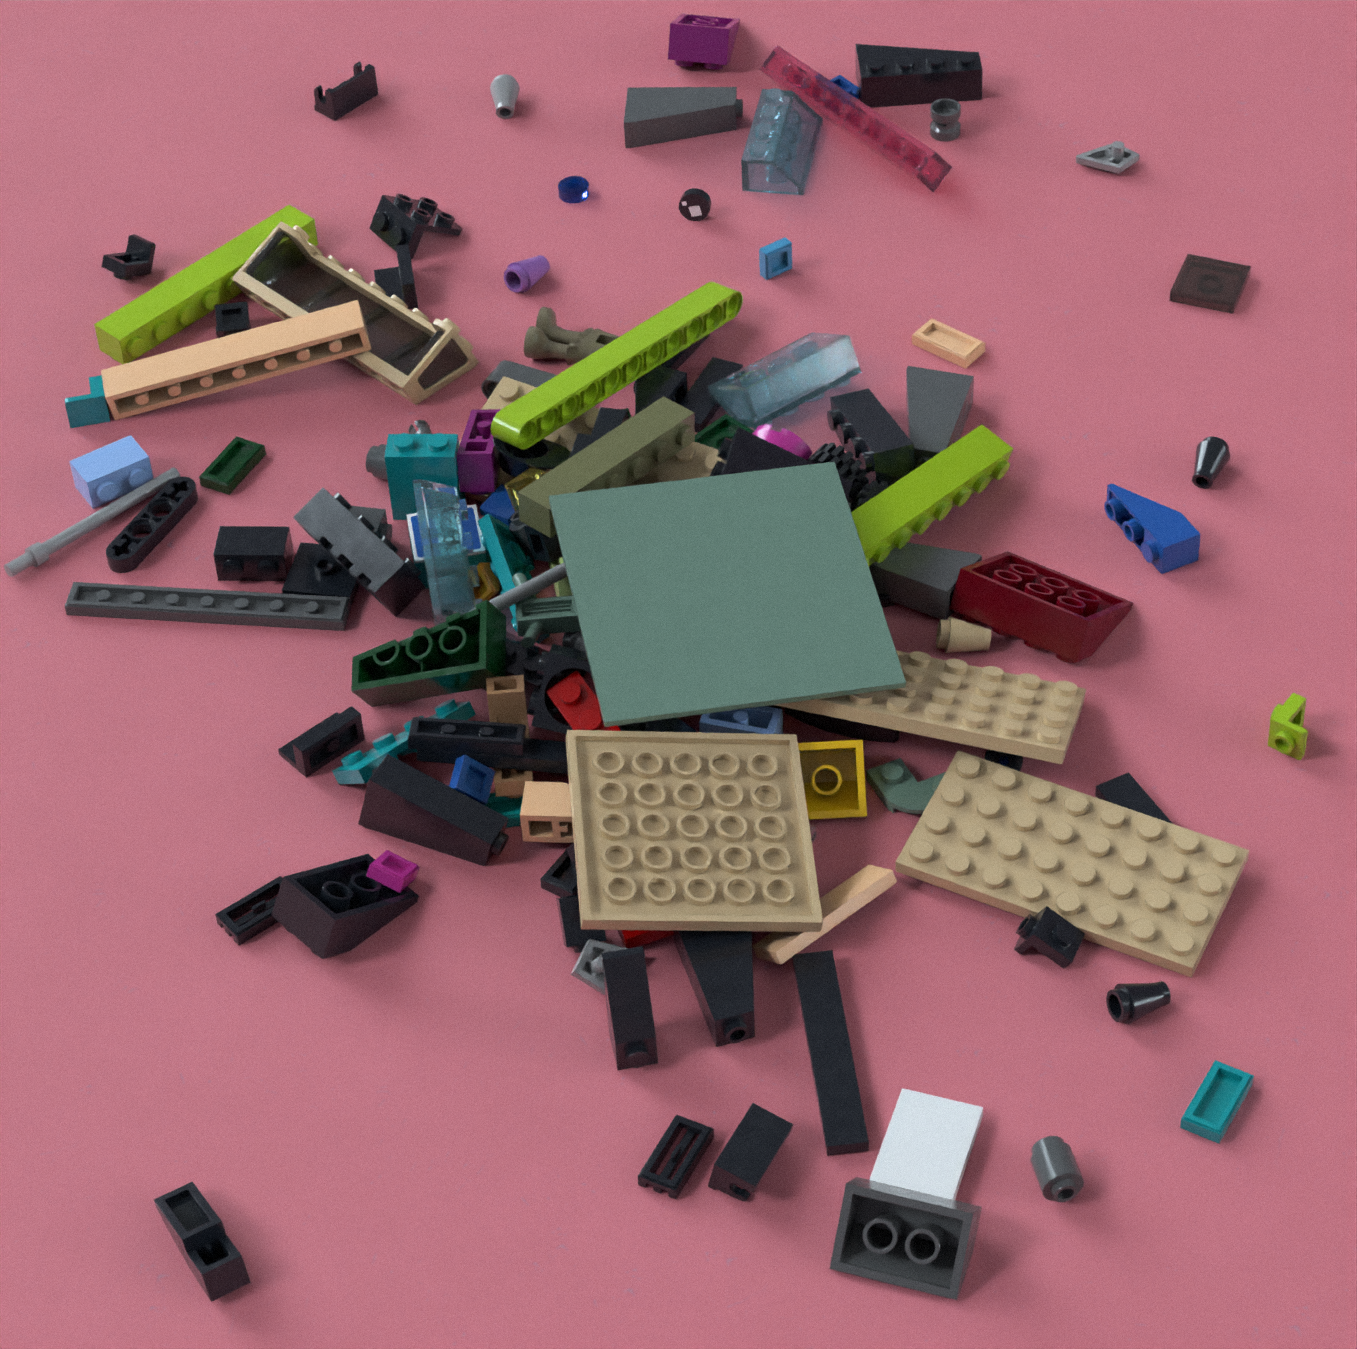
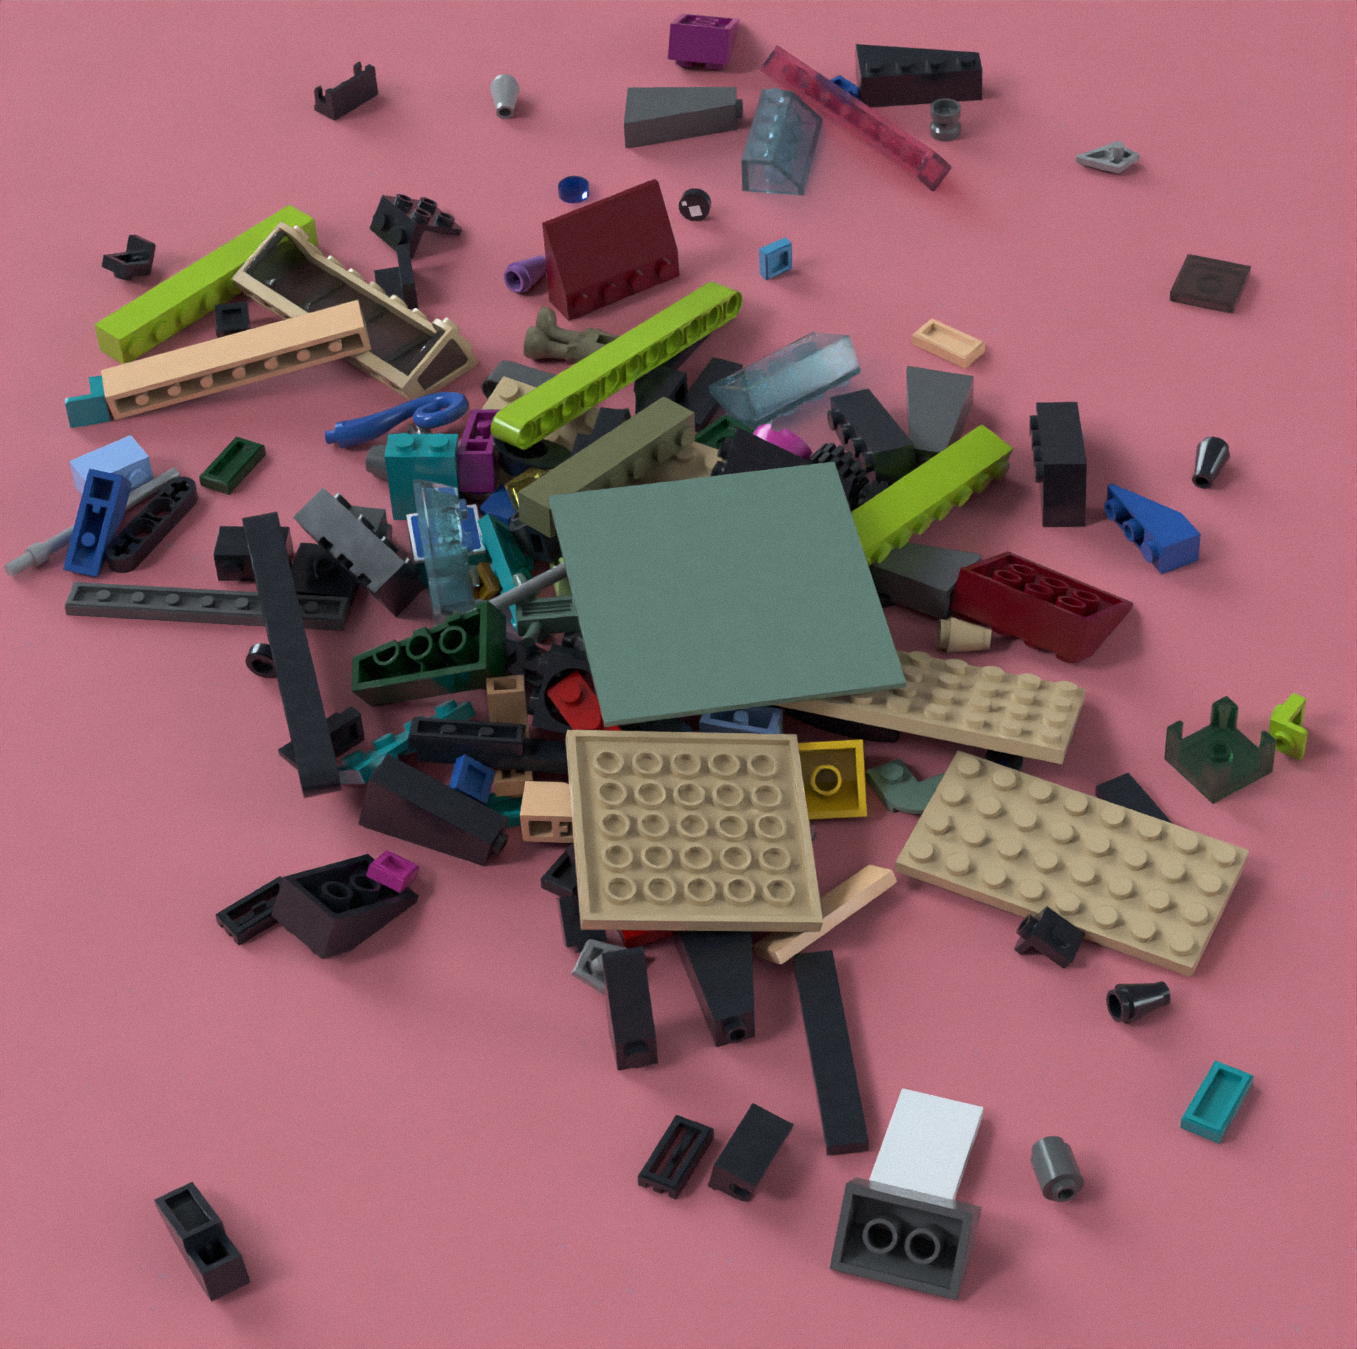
(96, 521): none -> blue slope
(260, 660): none -> black tile
(291, 656): none -> black beam
(424, 410): none -> blue plant
(609, 250): none -> dark red slope
(1059, 463): none -> black wedge
(1219, 755): none -> clear green panel

